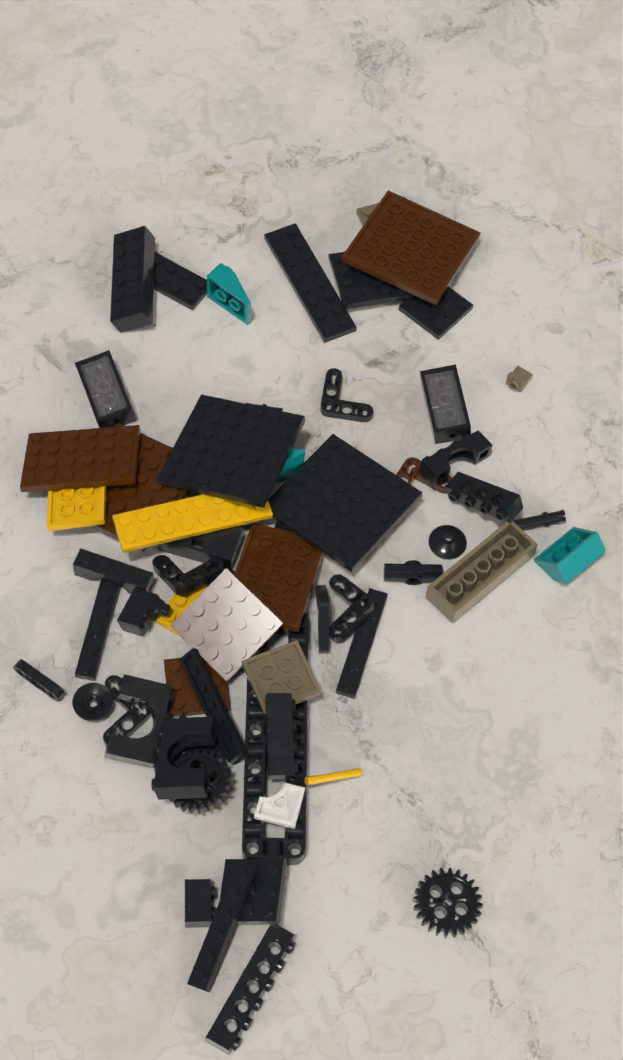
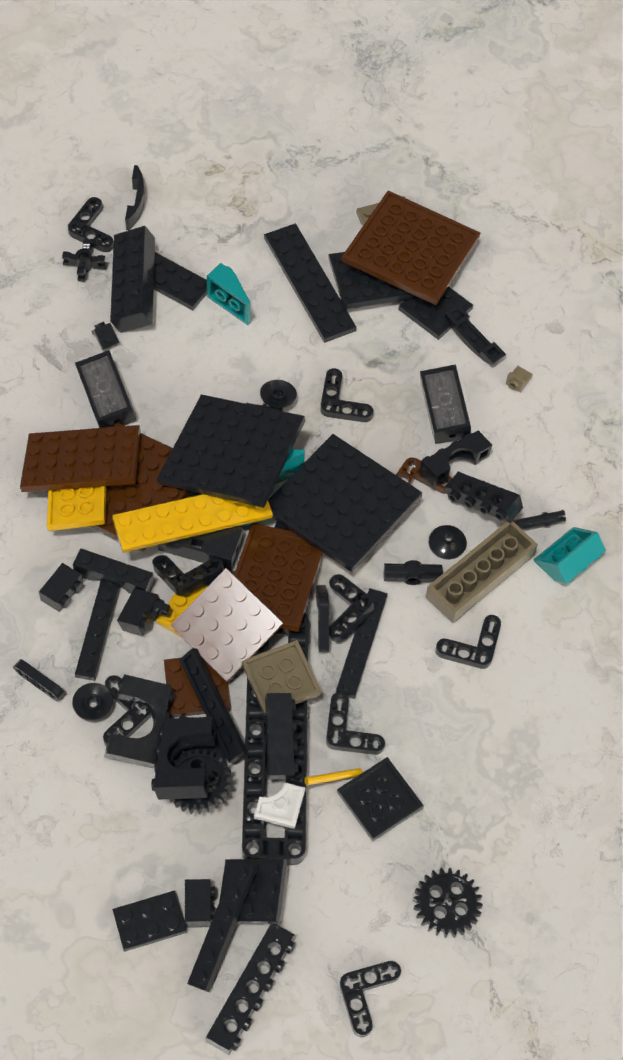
(61, 587): none -> black brick
(84, 260): none -> black pin
(85, 226): none -> black beam
(105, 335): none -> black bracket
(134, 212): none -> black slope
(149, 921): none -> black plate
(278, 393): none -> black dish
(345, 736): none -> black beam
(357, 992): none -> black beam
(380, 798): none -> black plate
(472, 336): none -> black slope
(480, 650): none -> black beam

